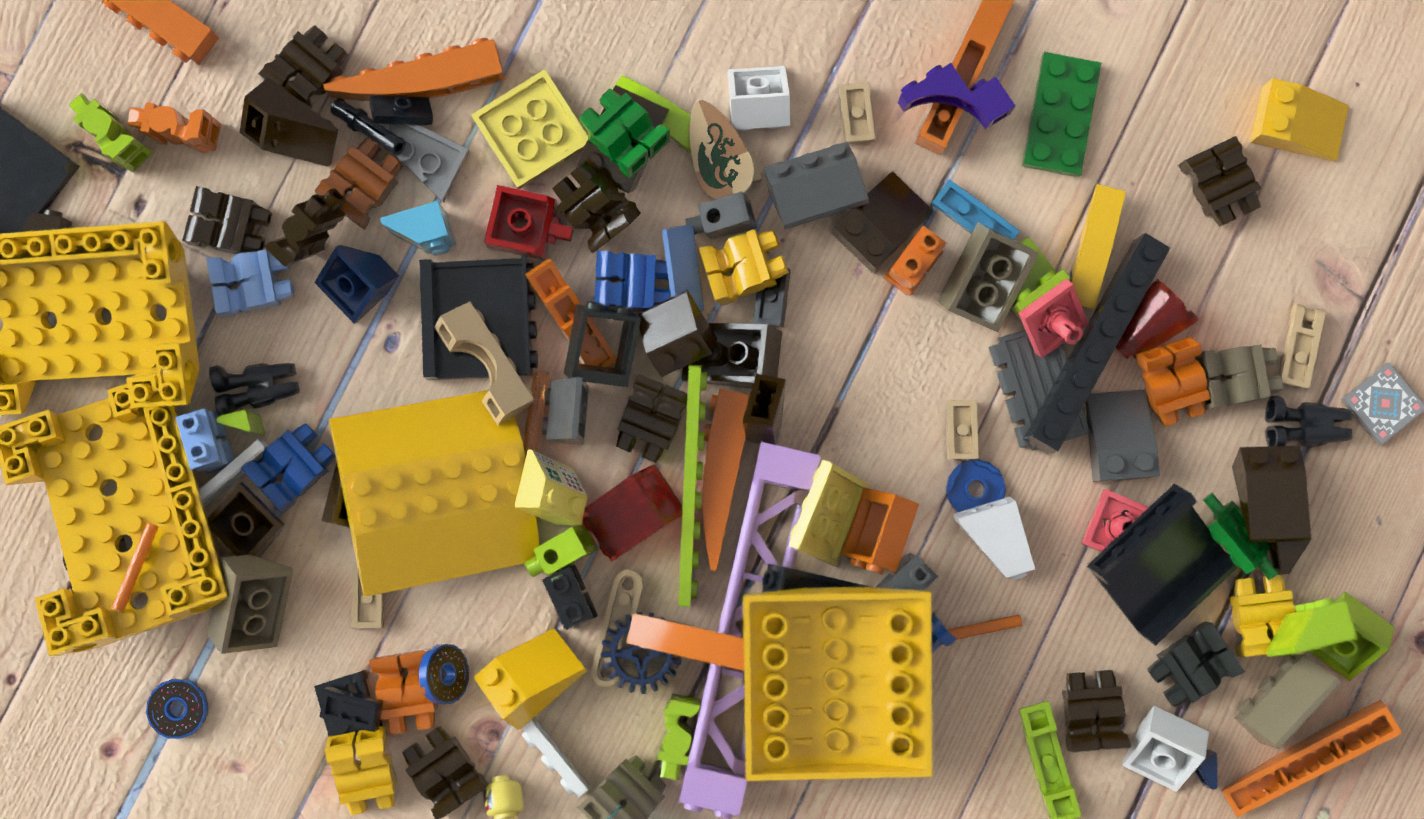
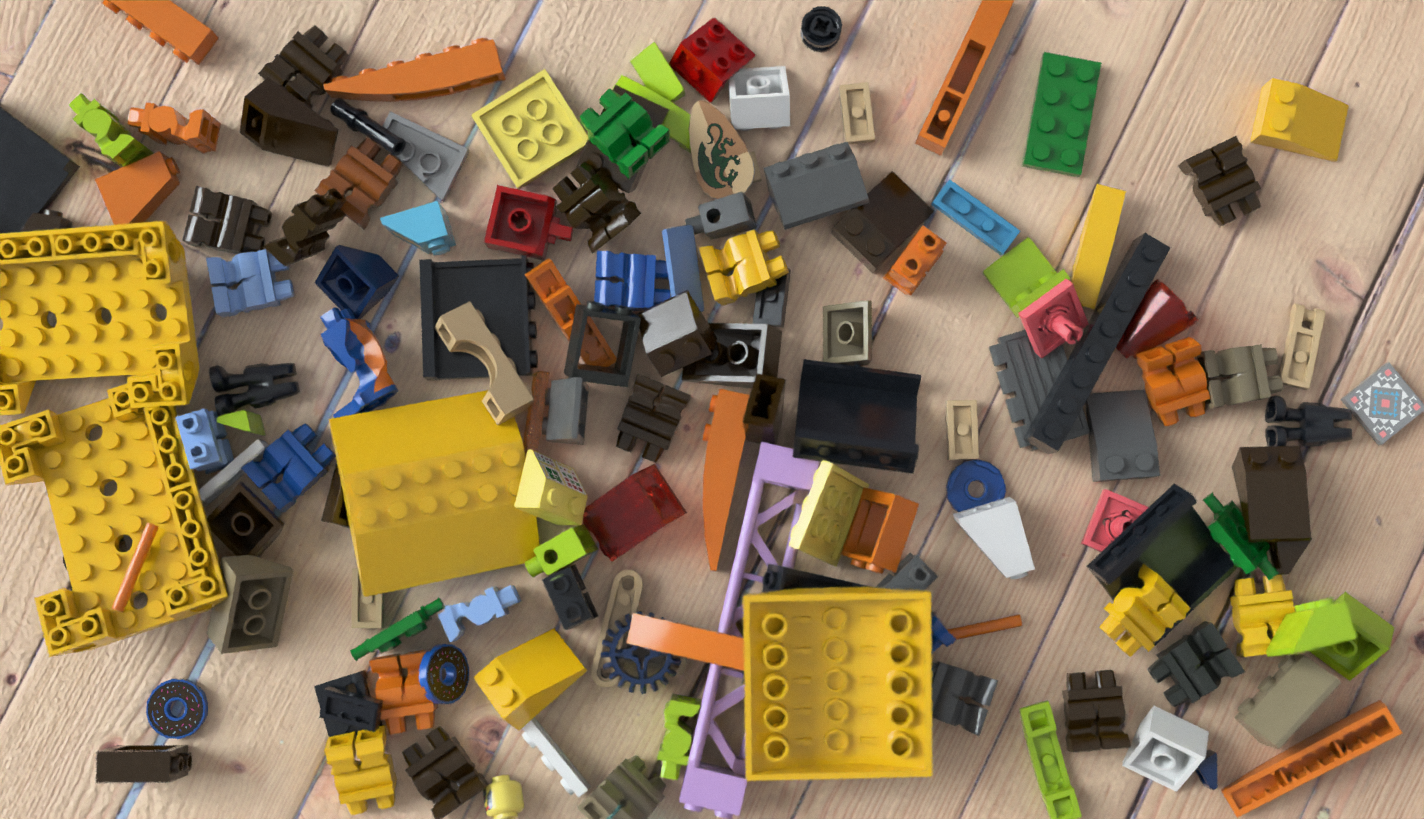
(138, 188): none -> orange slope
(142, 763): none -> dark brown window
(359, 351): none -> blue hips
(390, 637): none -> green plate
(401, 110): black plate -> none
(479, 611): none -> light blue hips
(657, 73): none -> lime slope
(692, 472): lime plate -> none
(710, 58): none -> red bracket
(821, 29): none -> black wheel
(848, 333): none -> dark tan slope
(857, 416): none -> black panel
(950, 684): none -> dark grey hips
(986, 102): dark purple arch -> none
(987, 277): dark tan slope -> none
(1143, 613): none -> yellow hips

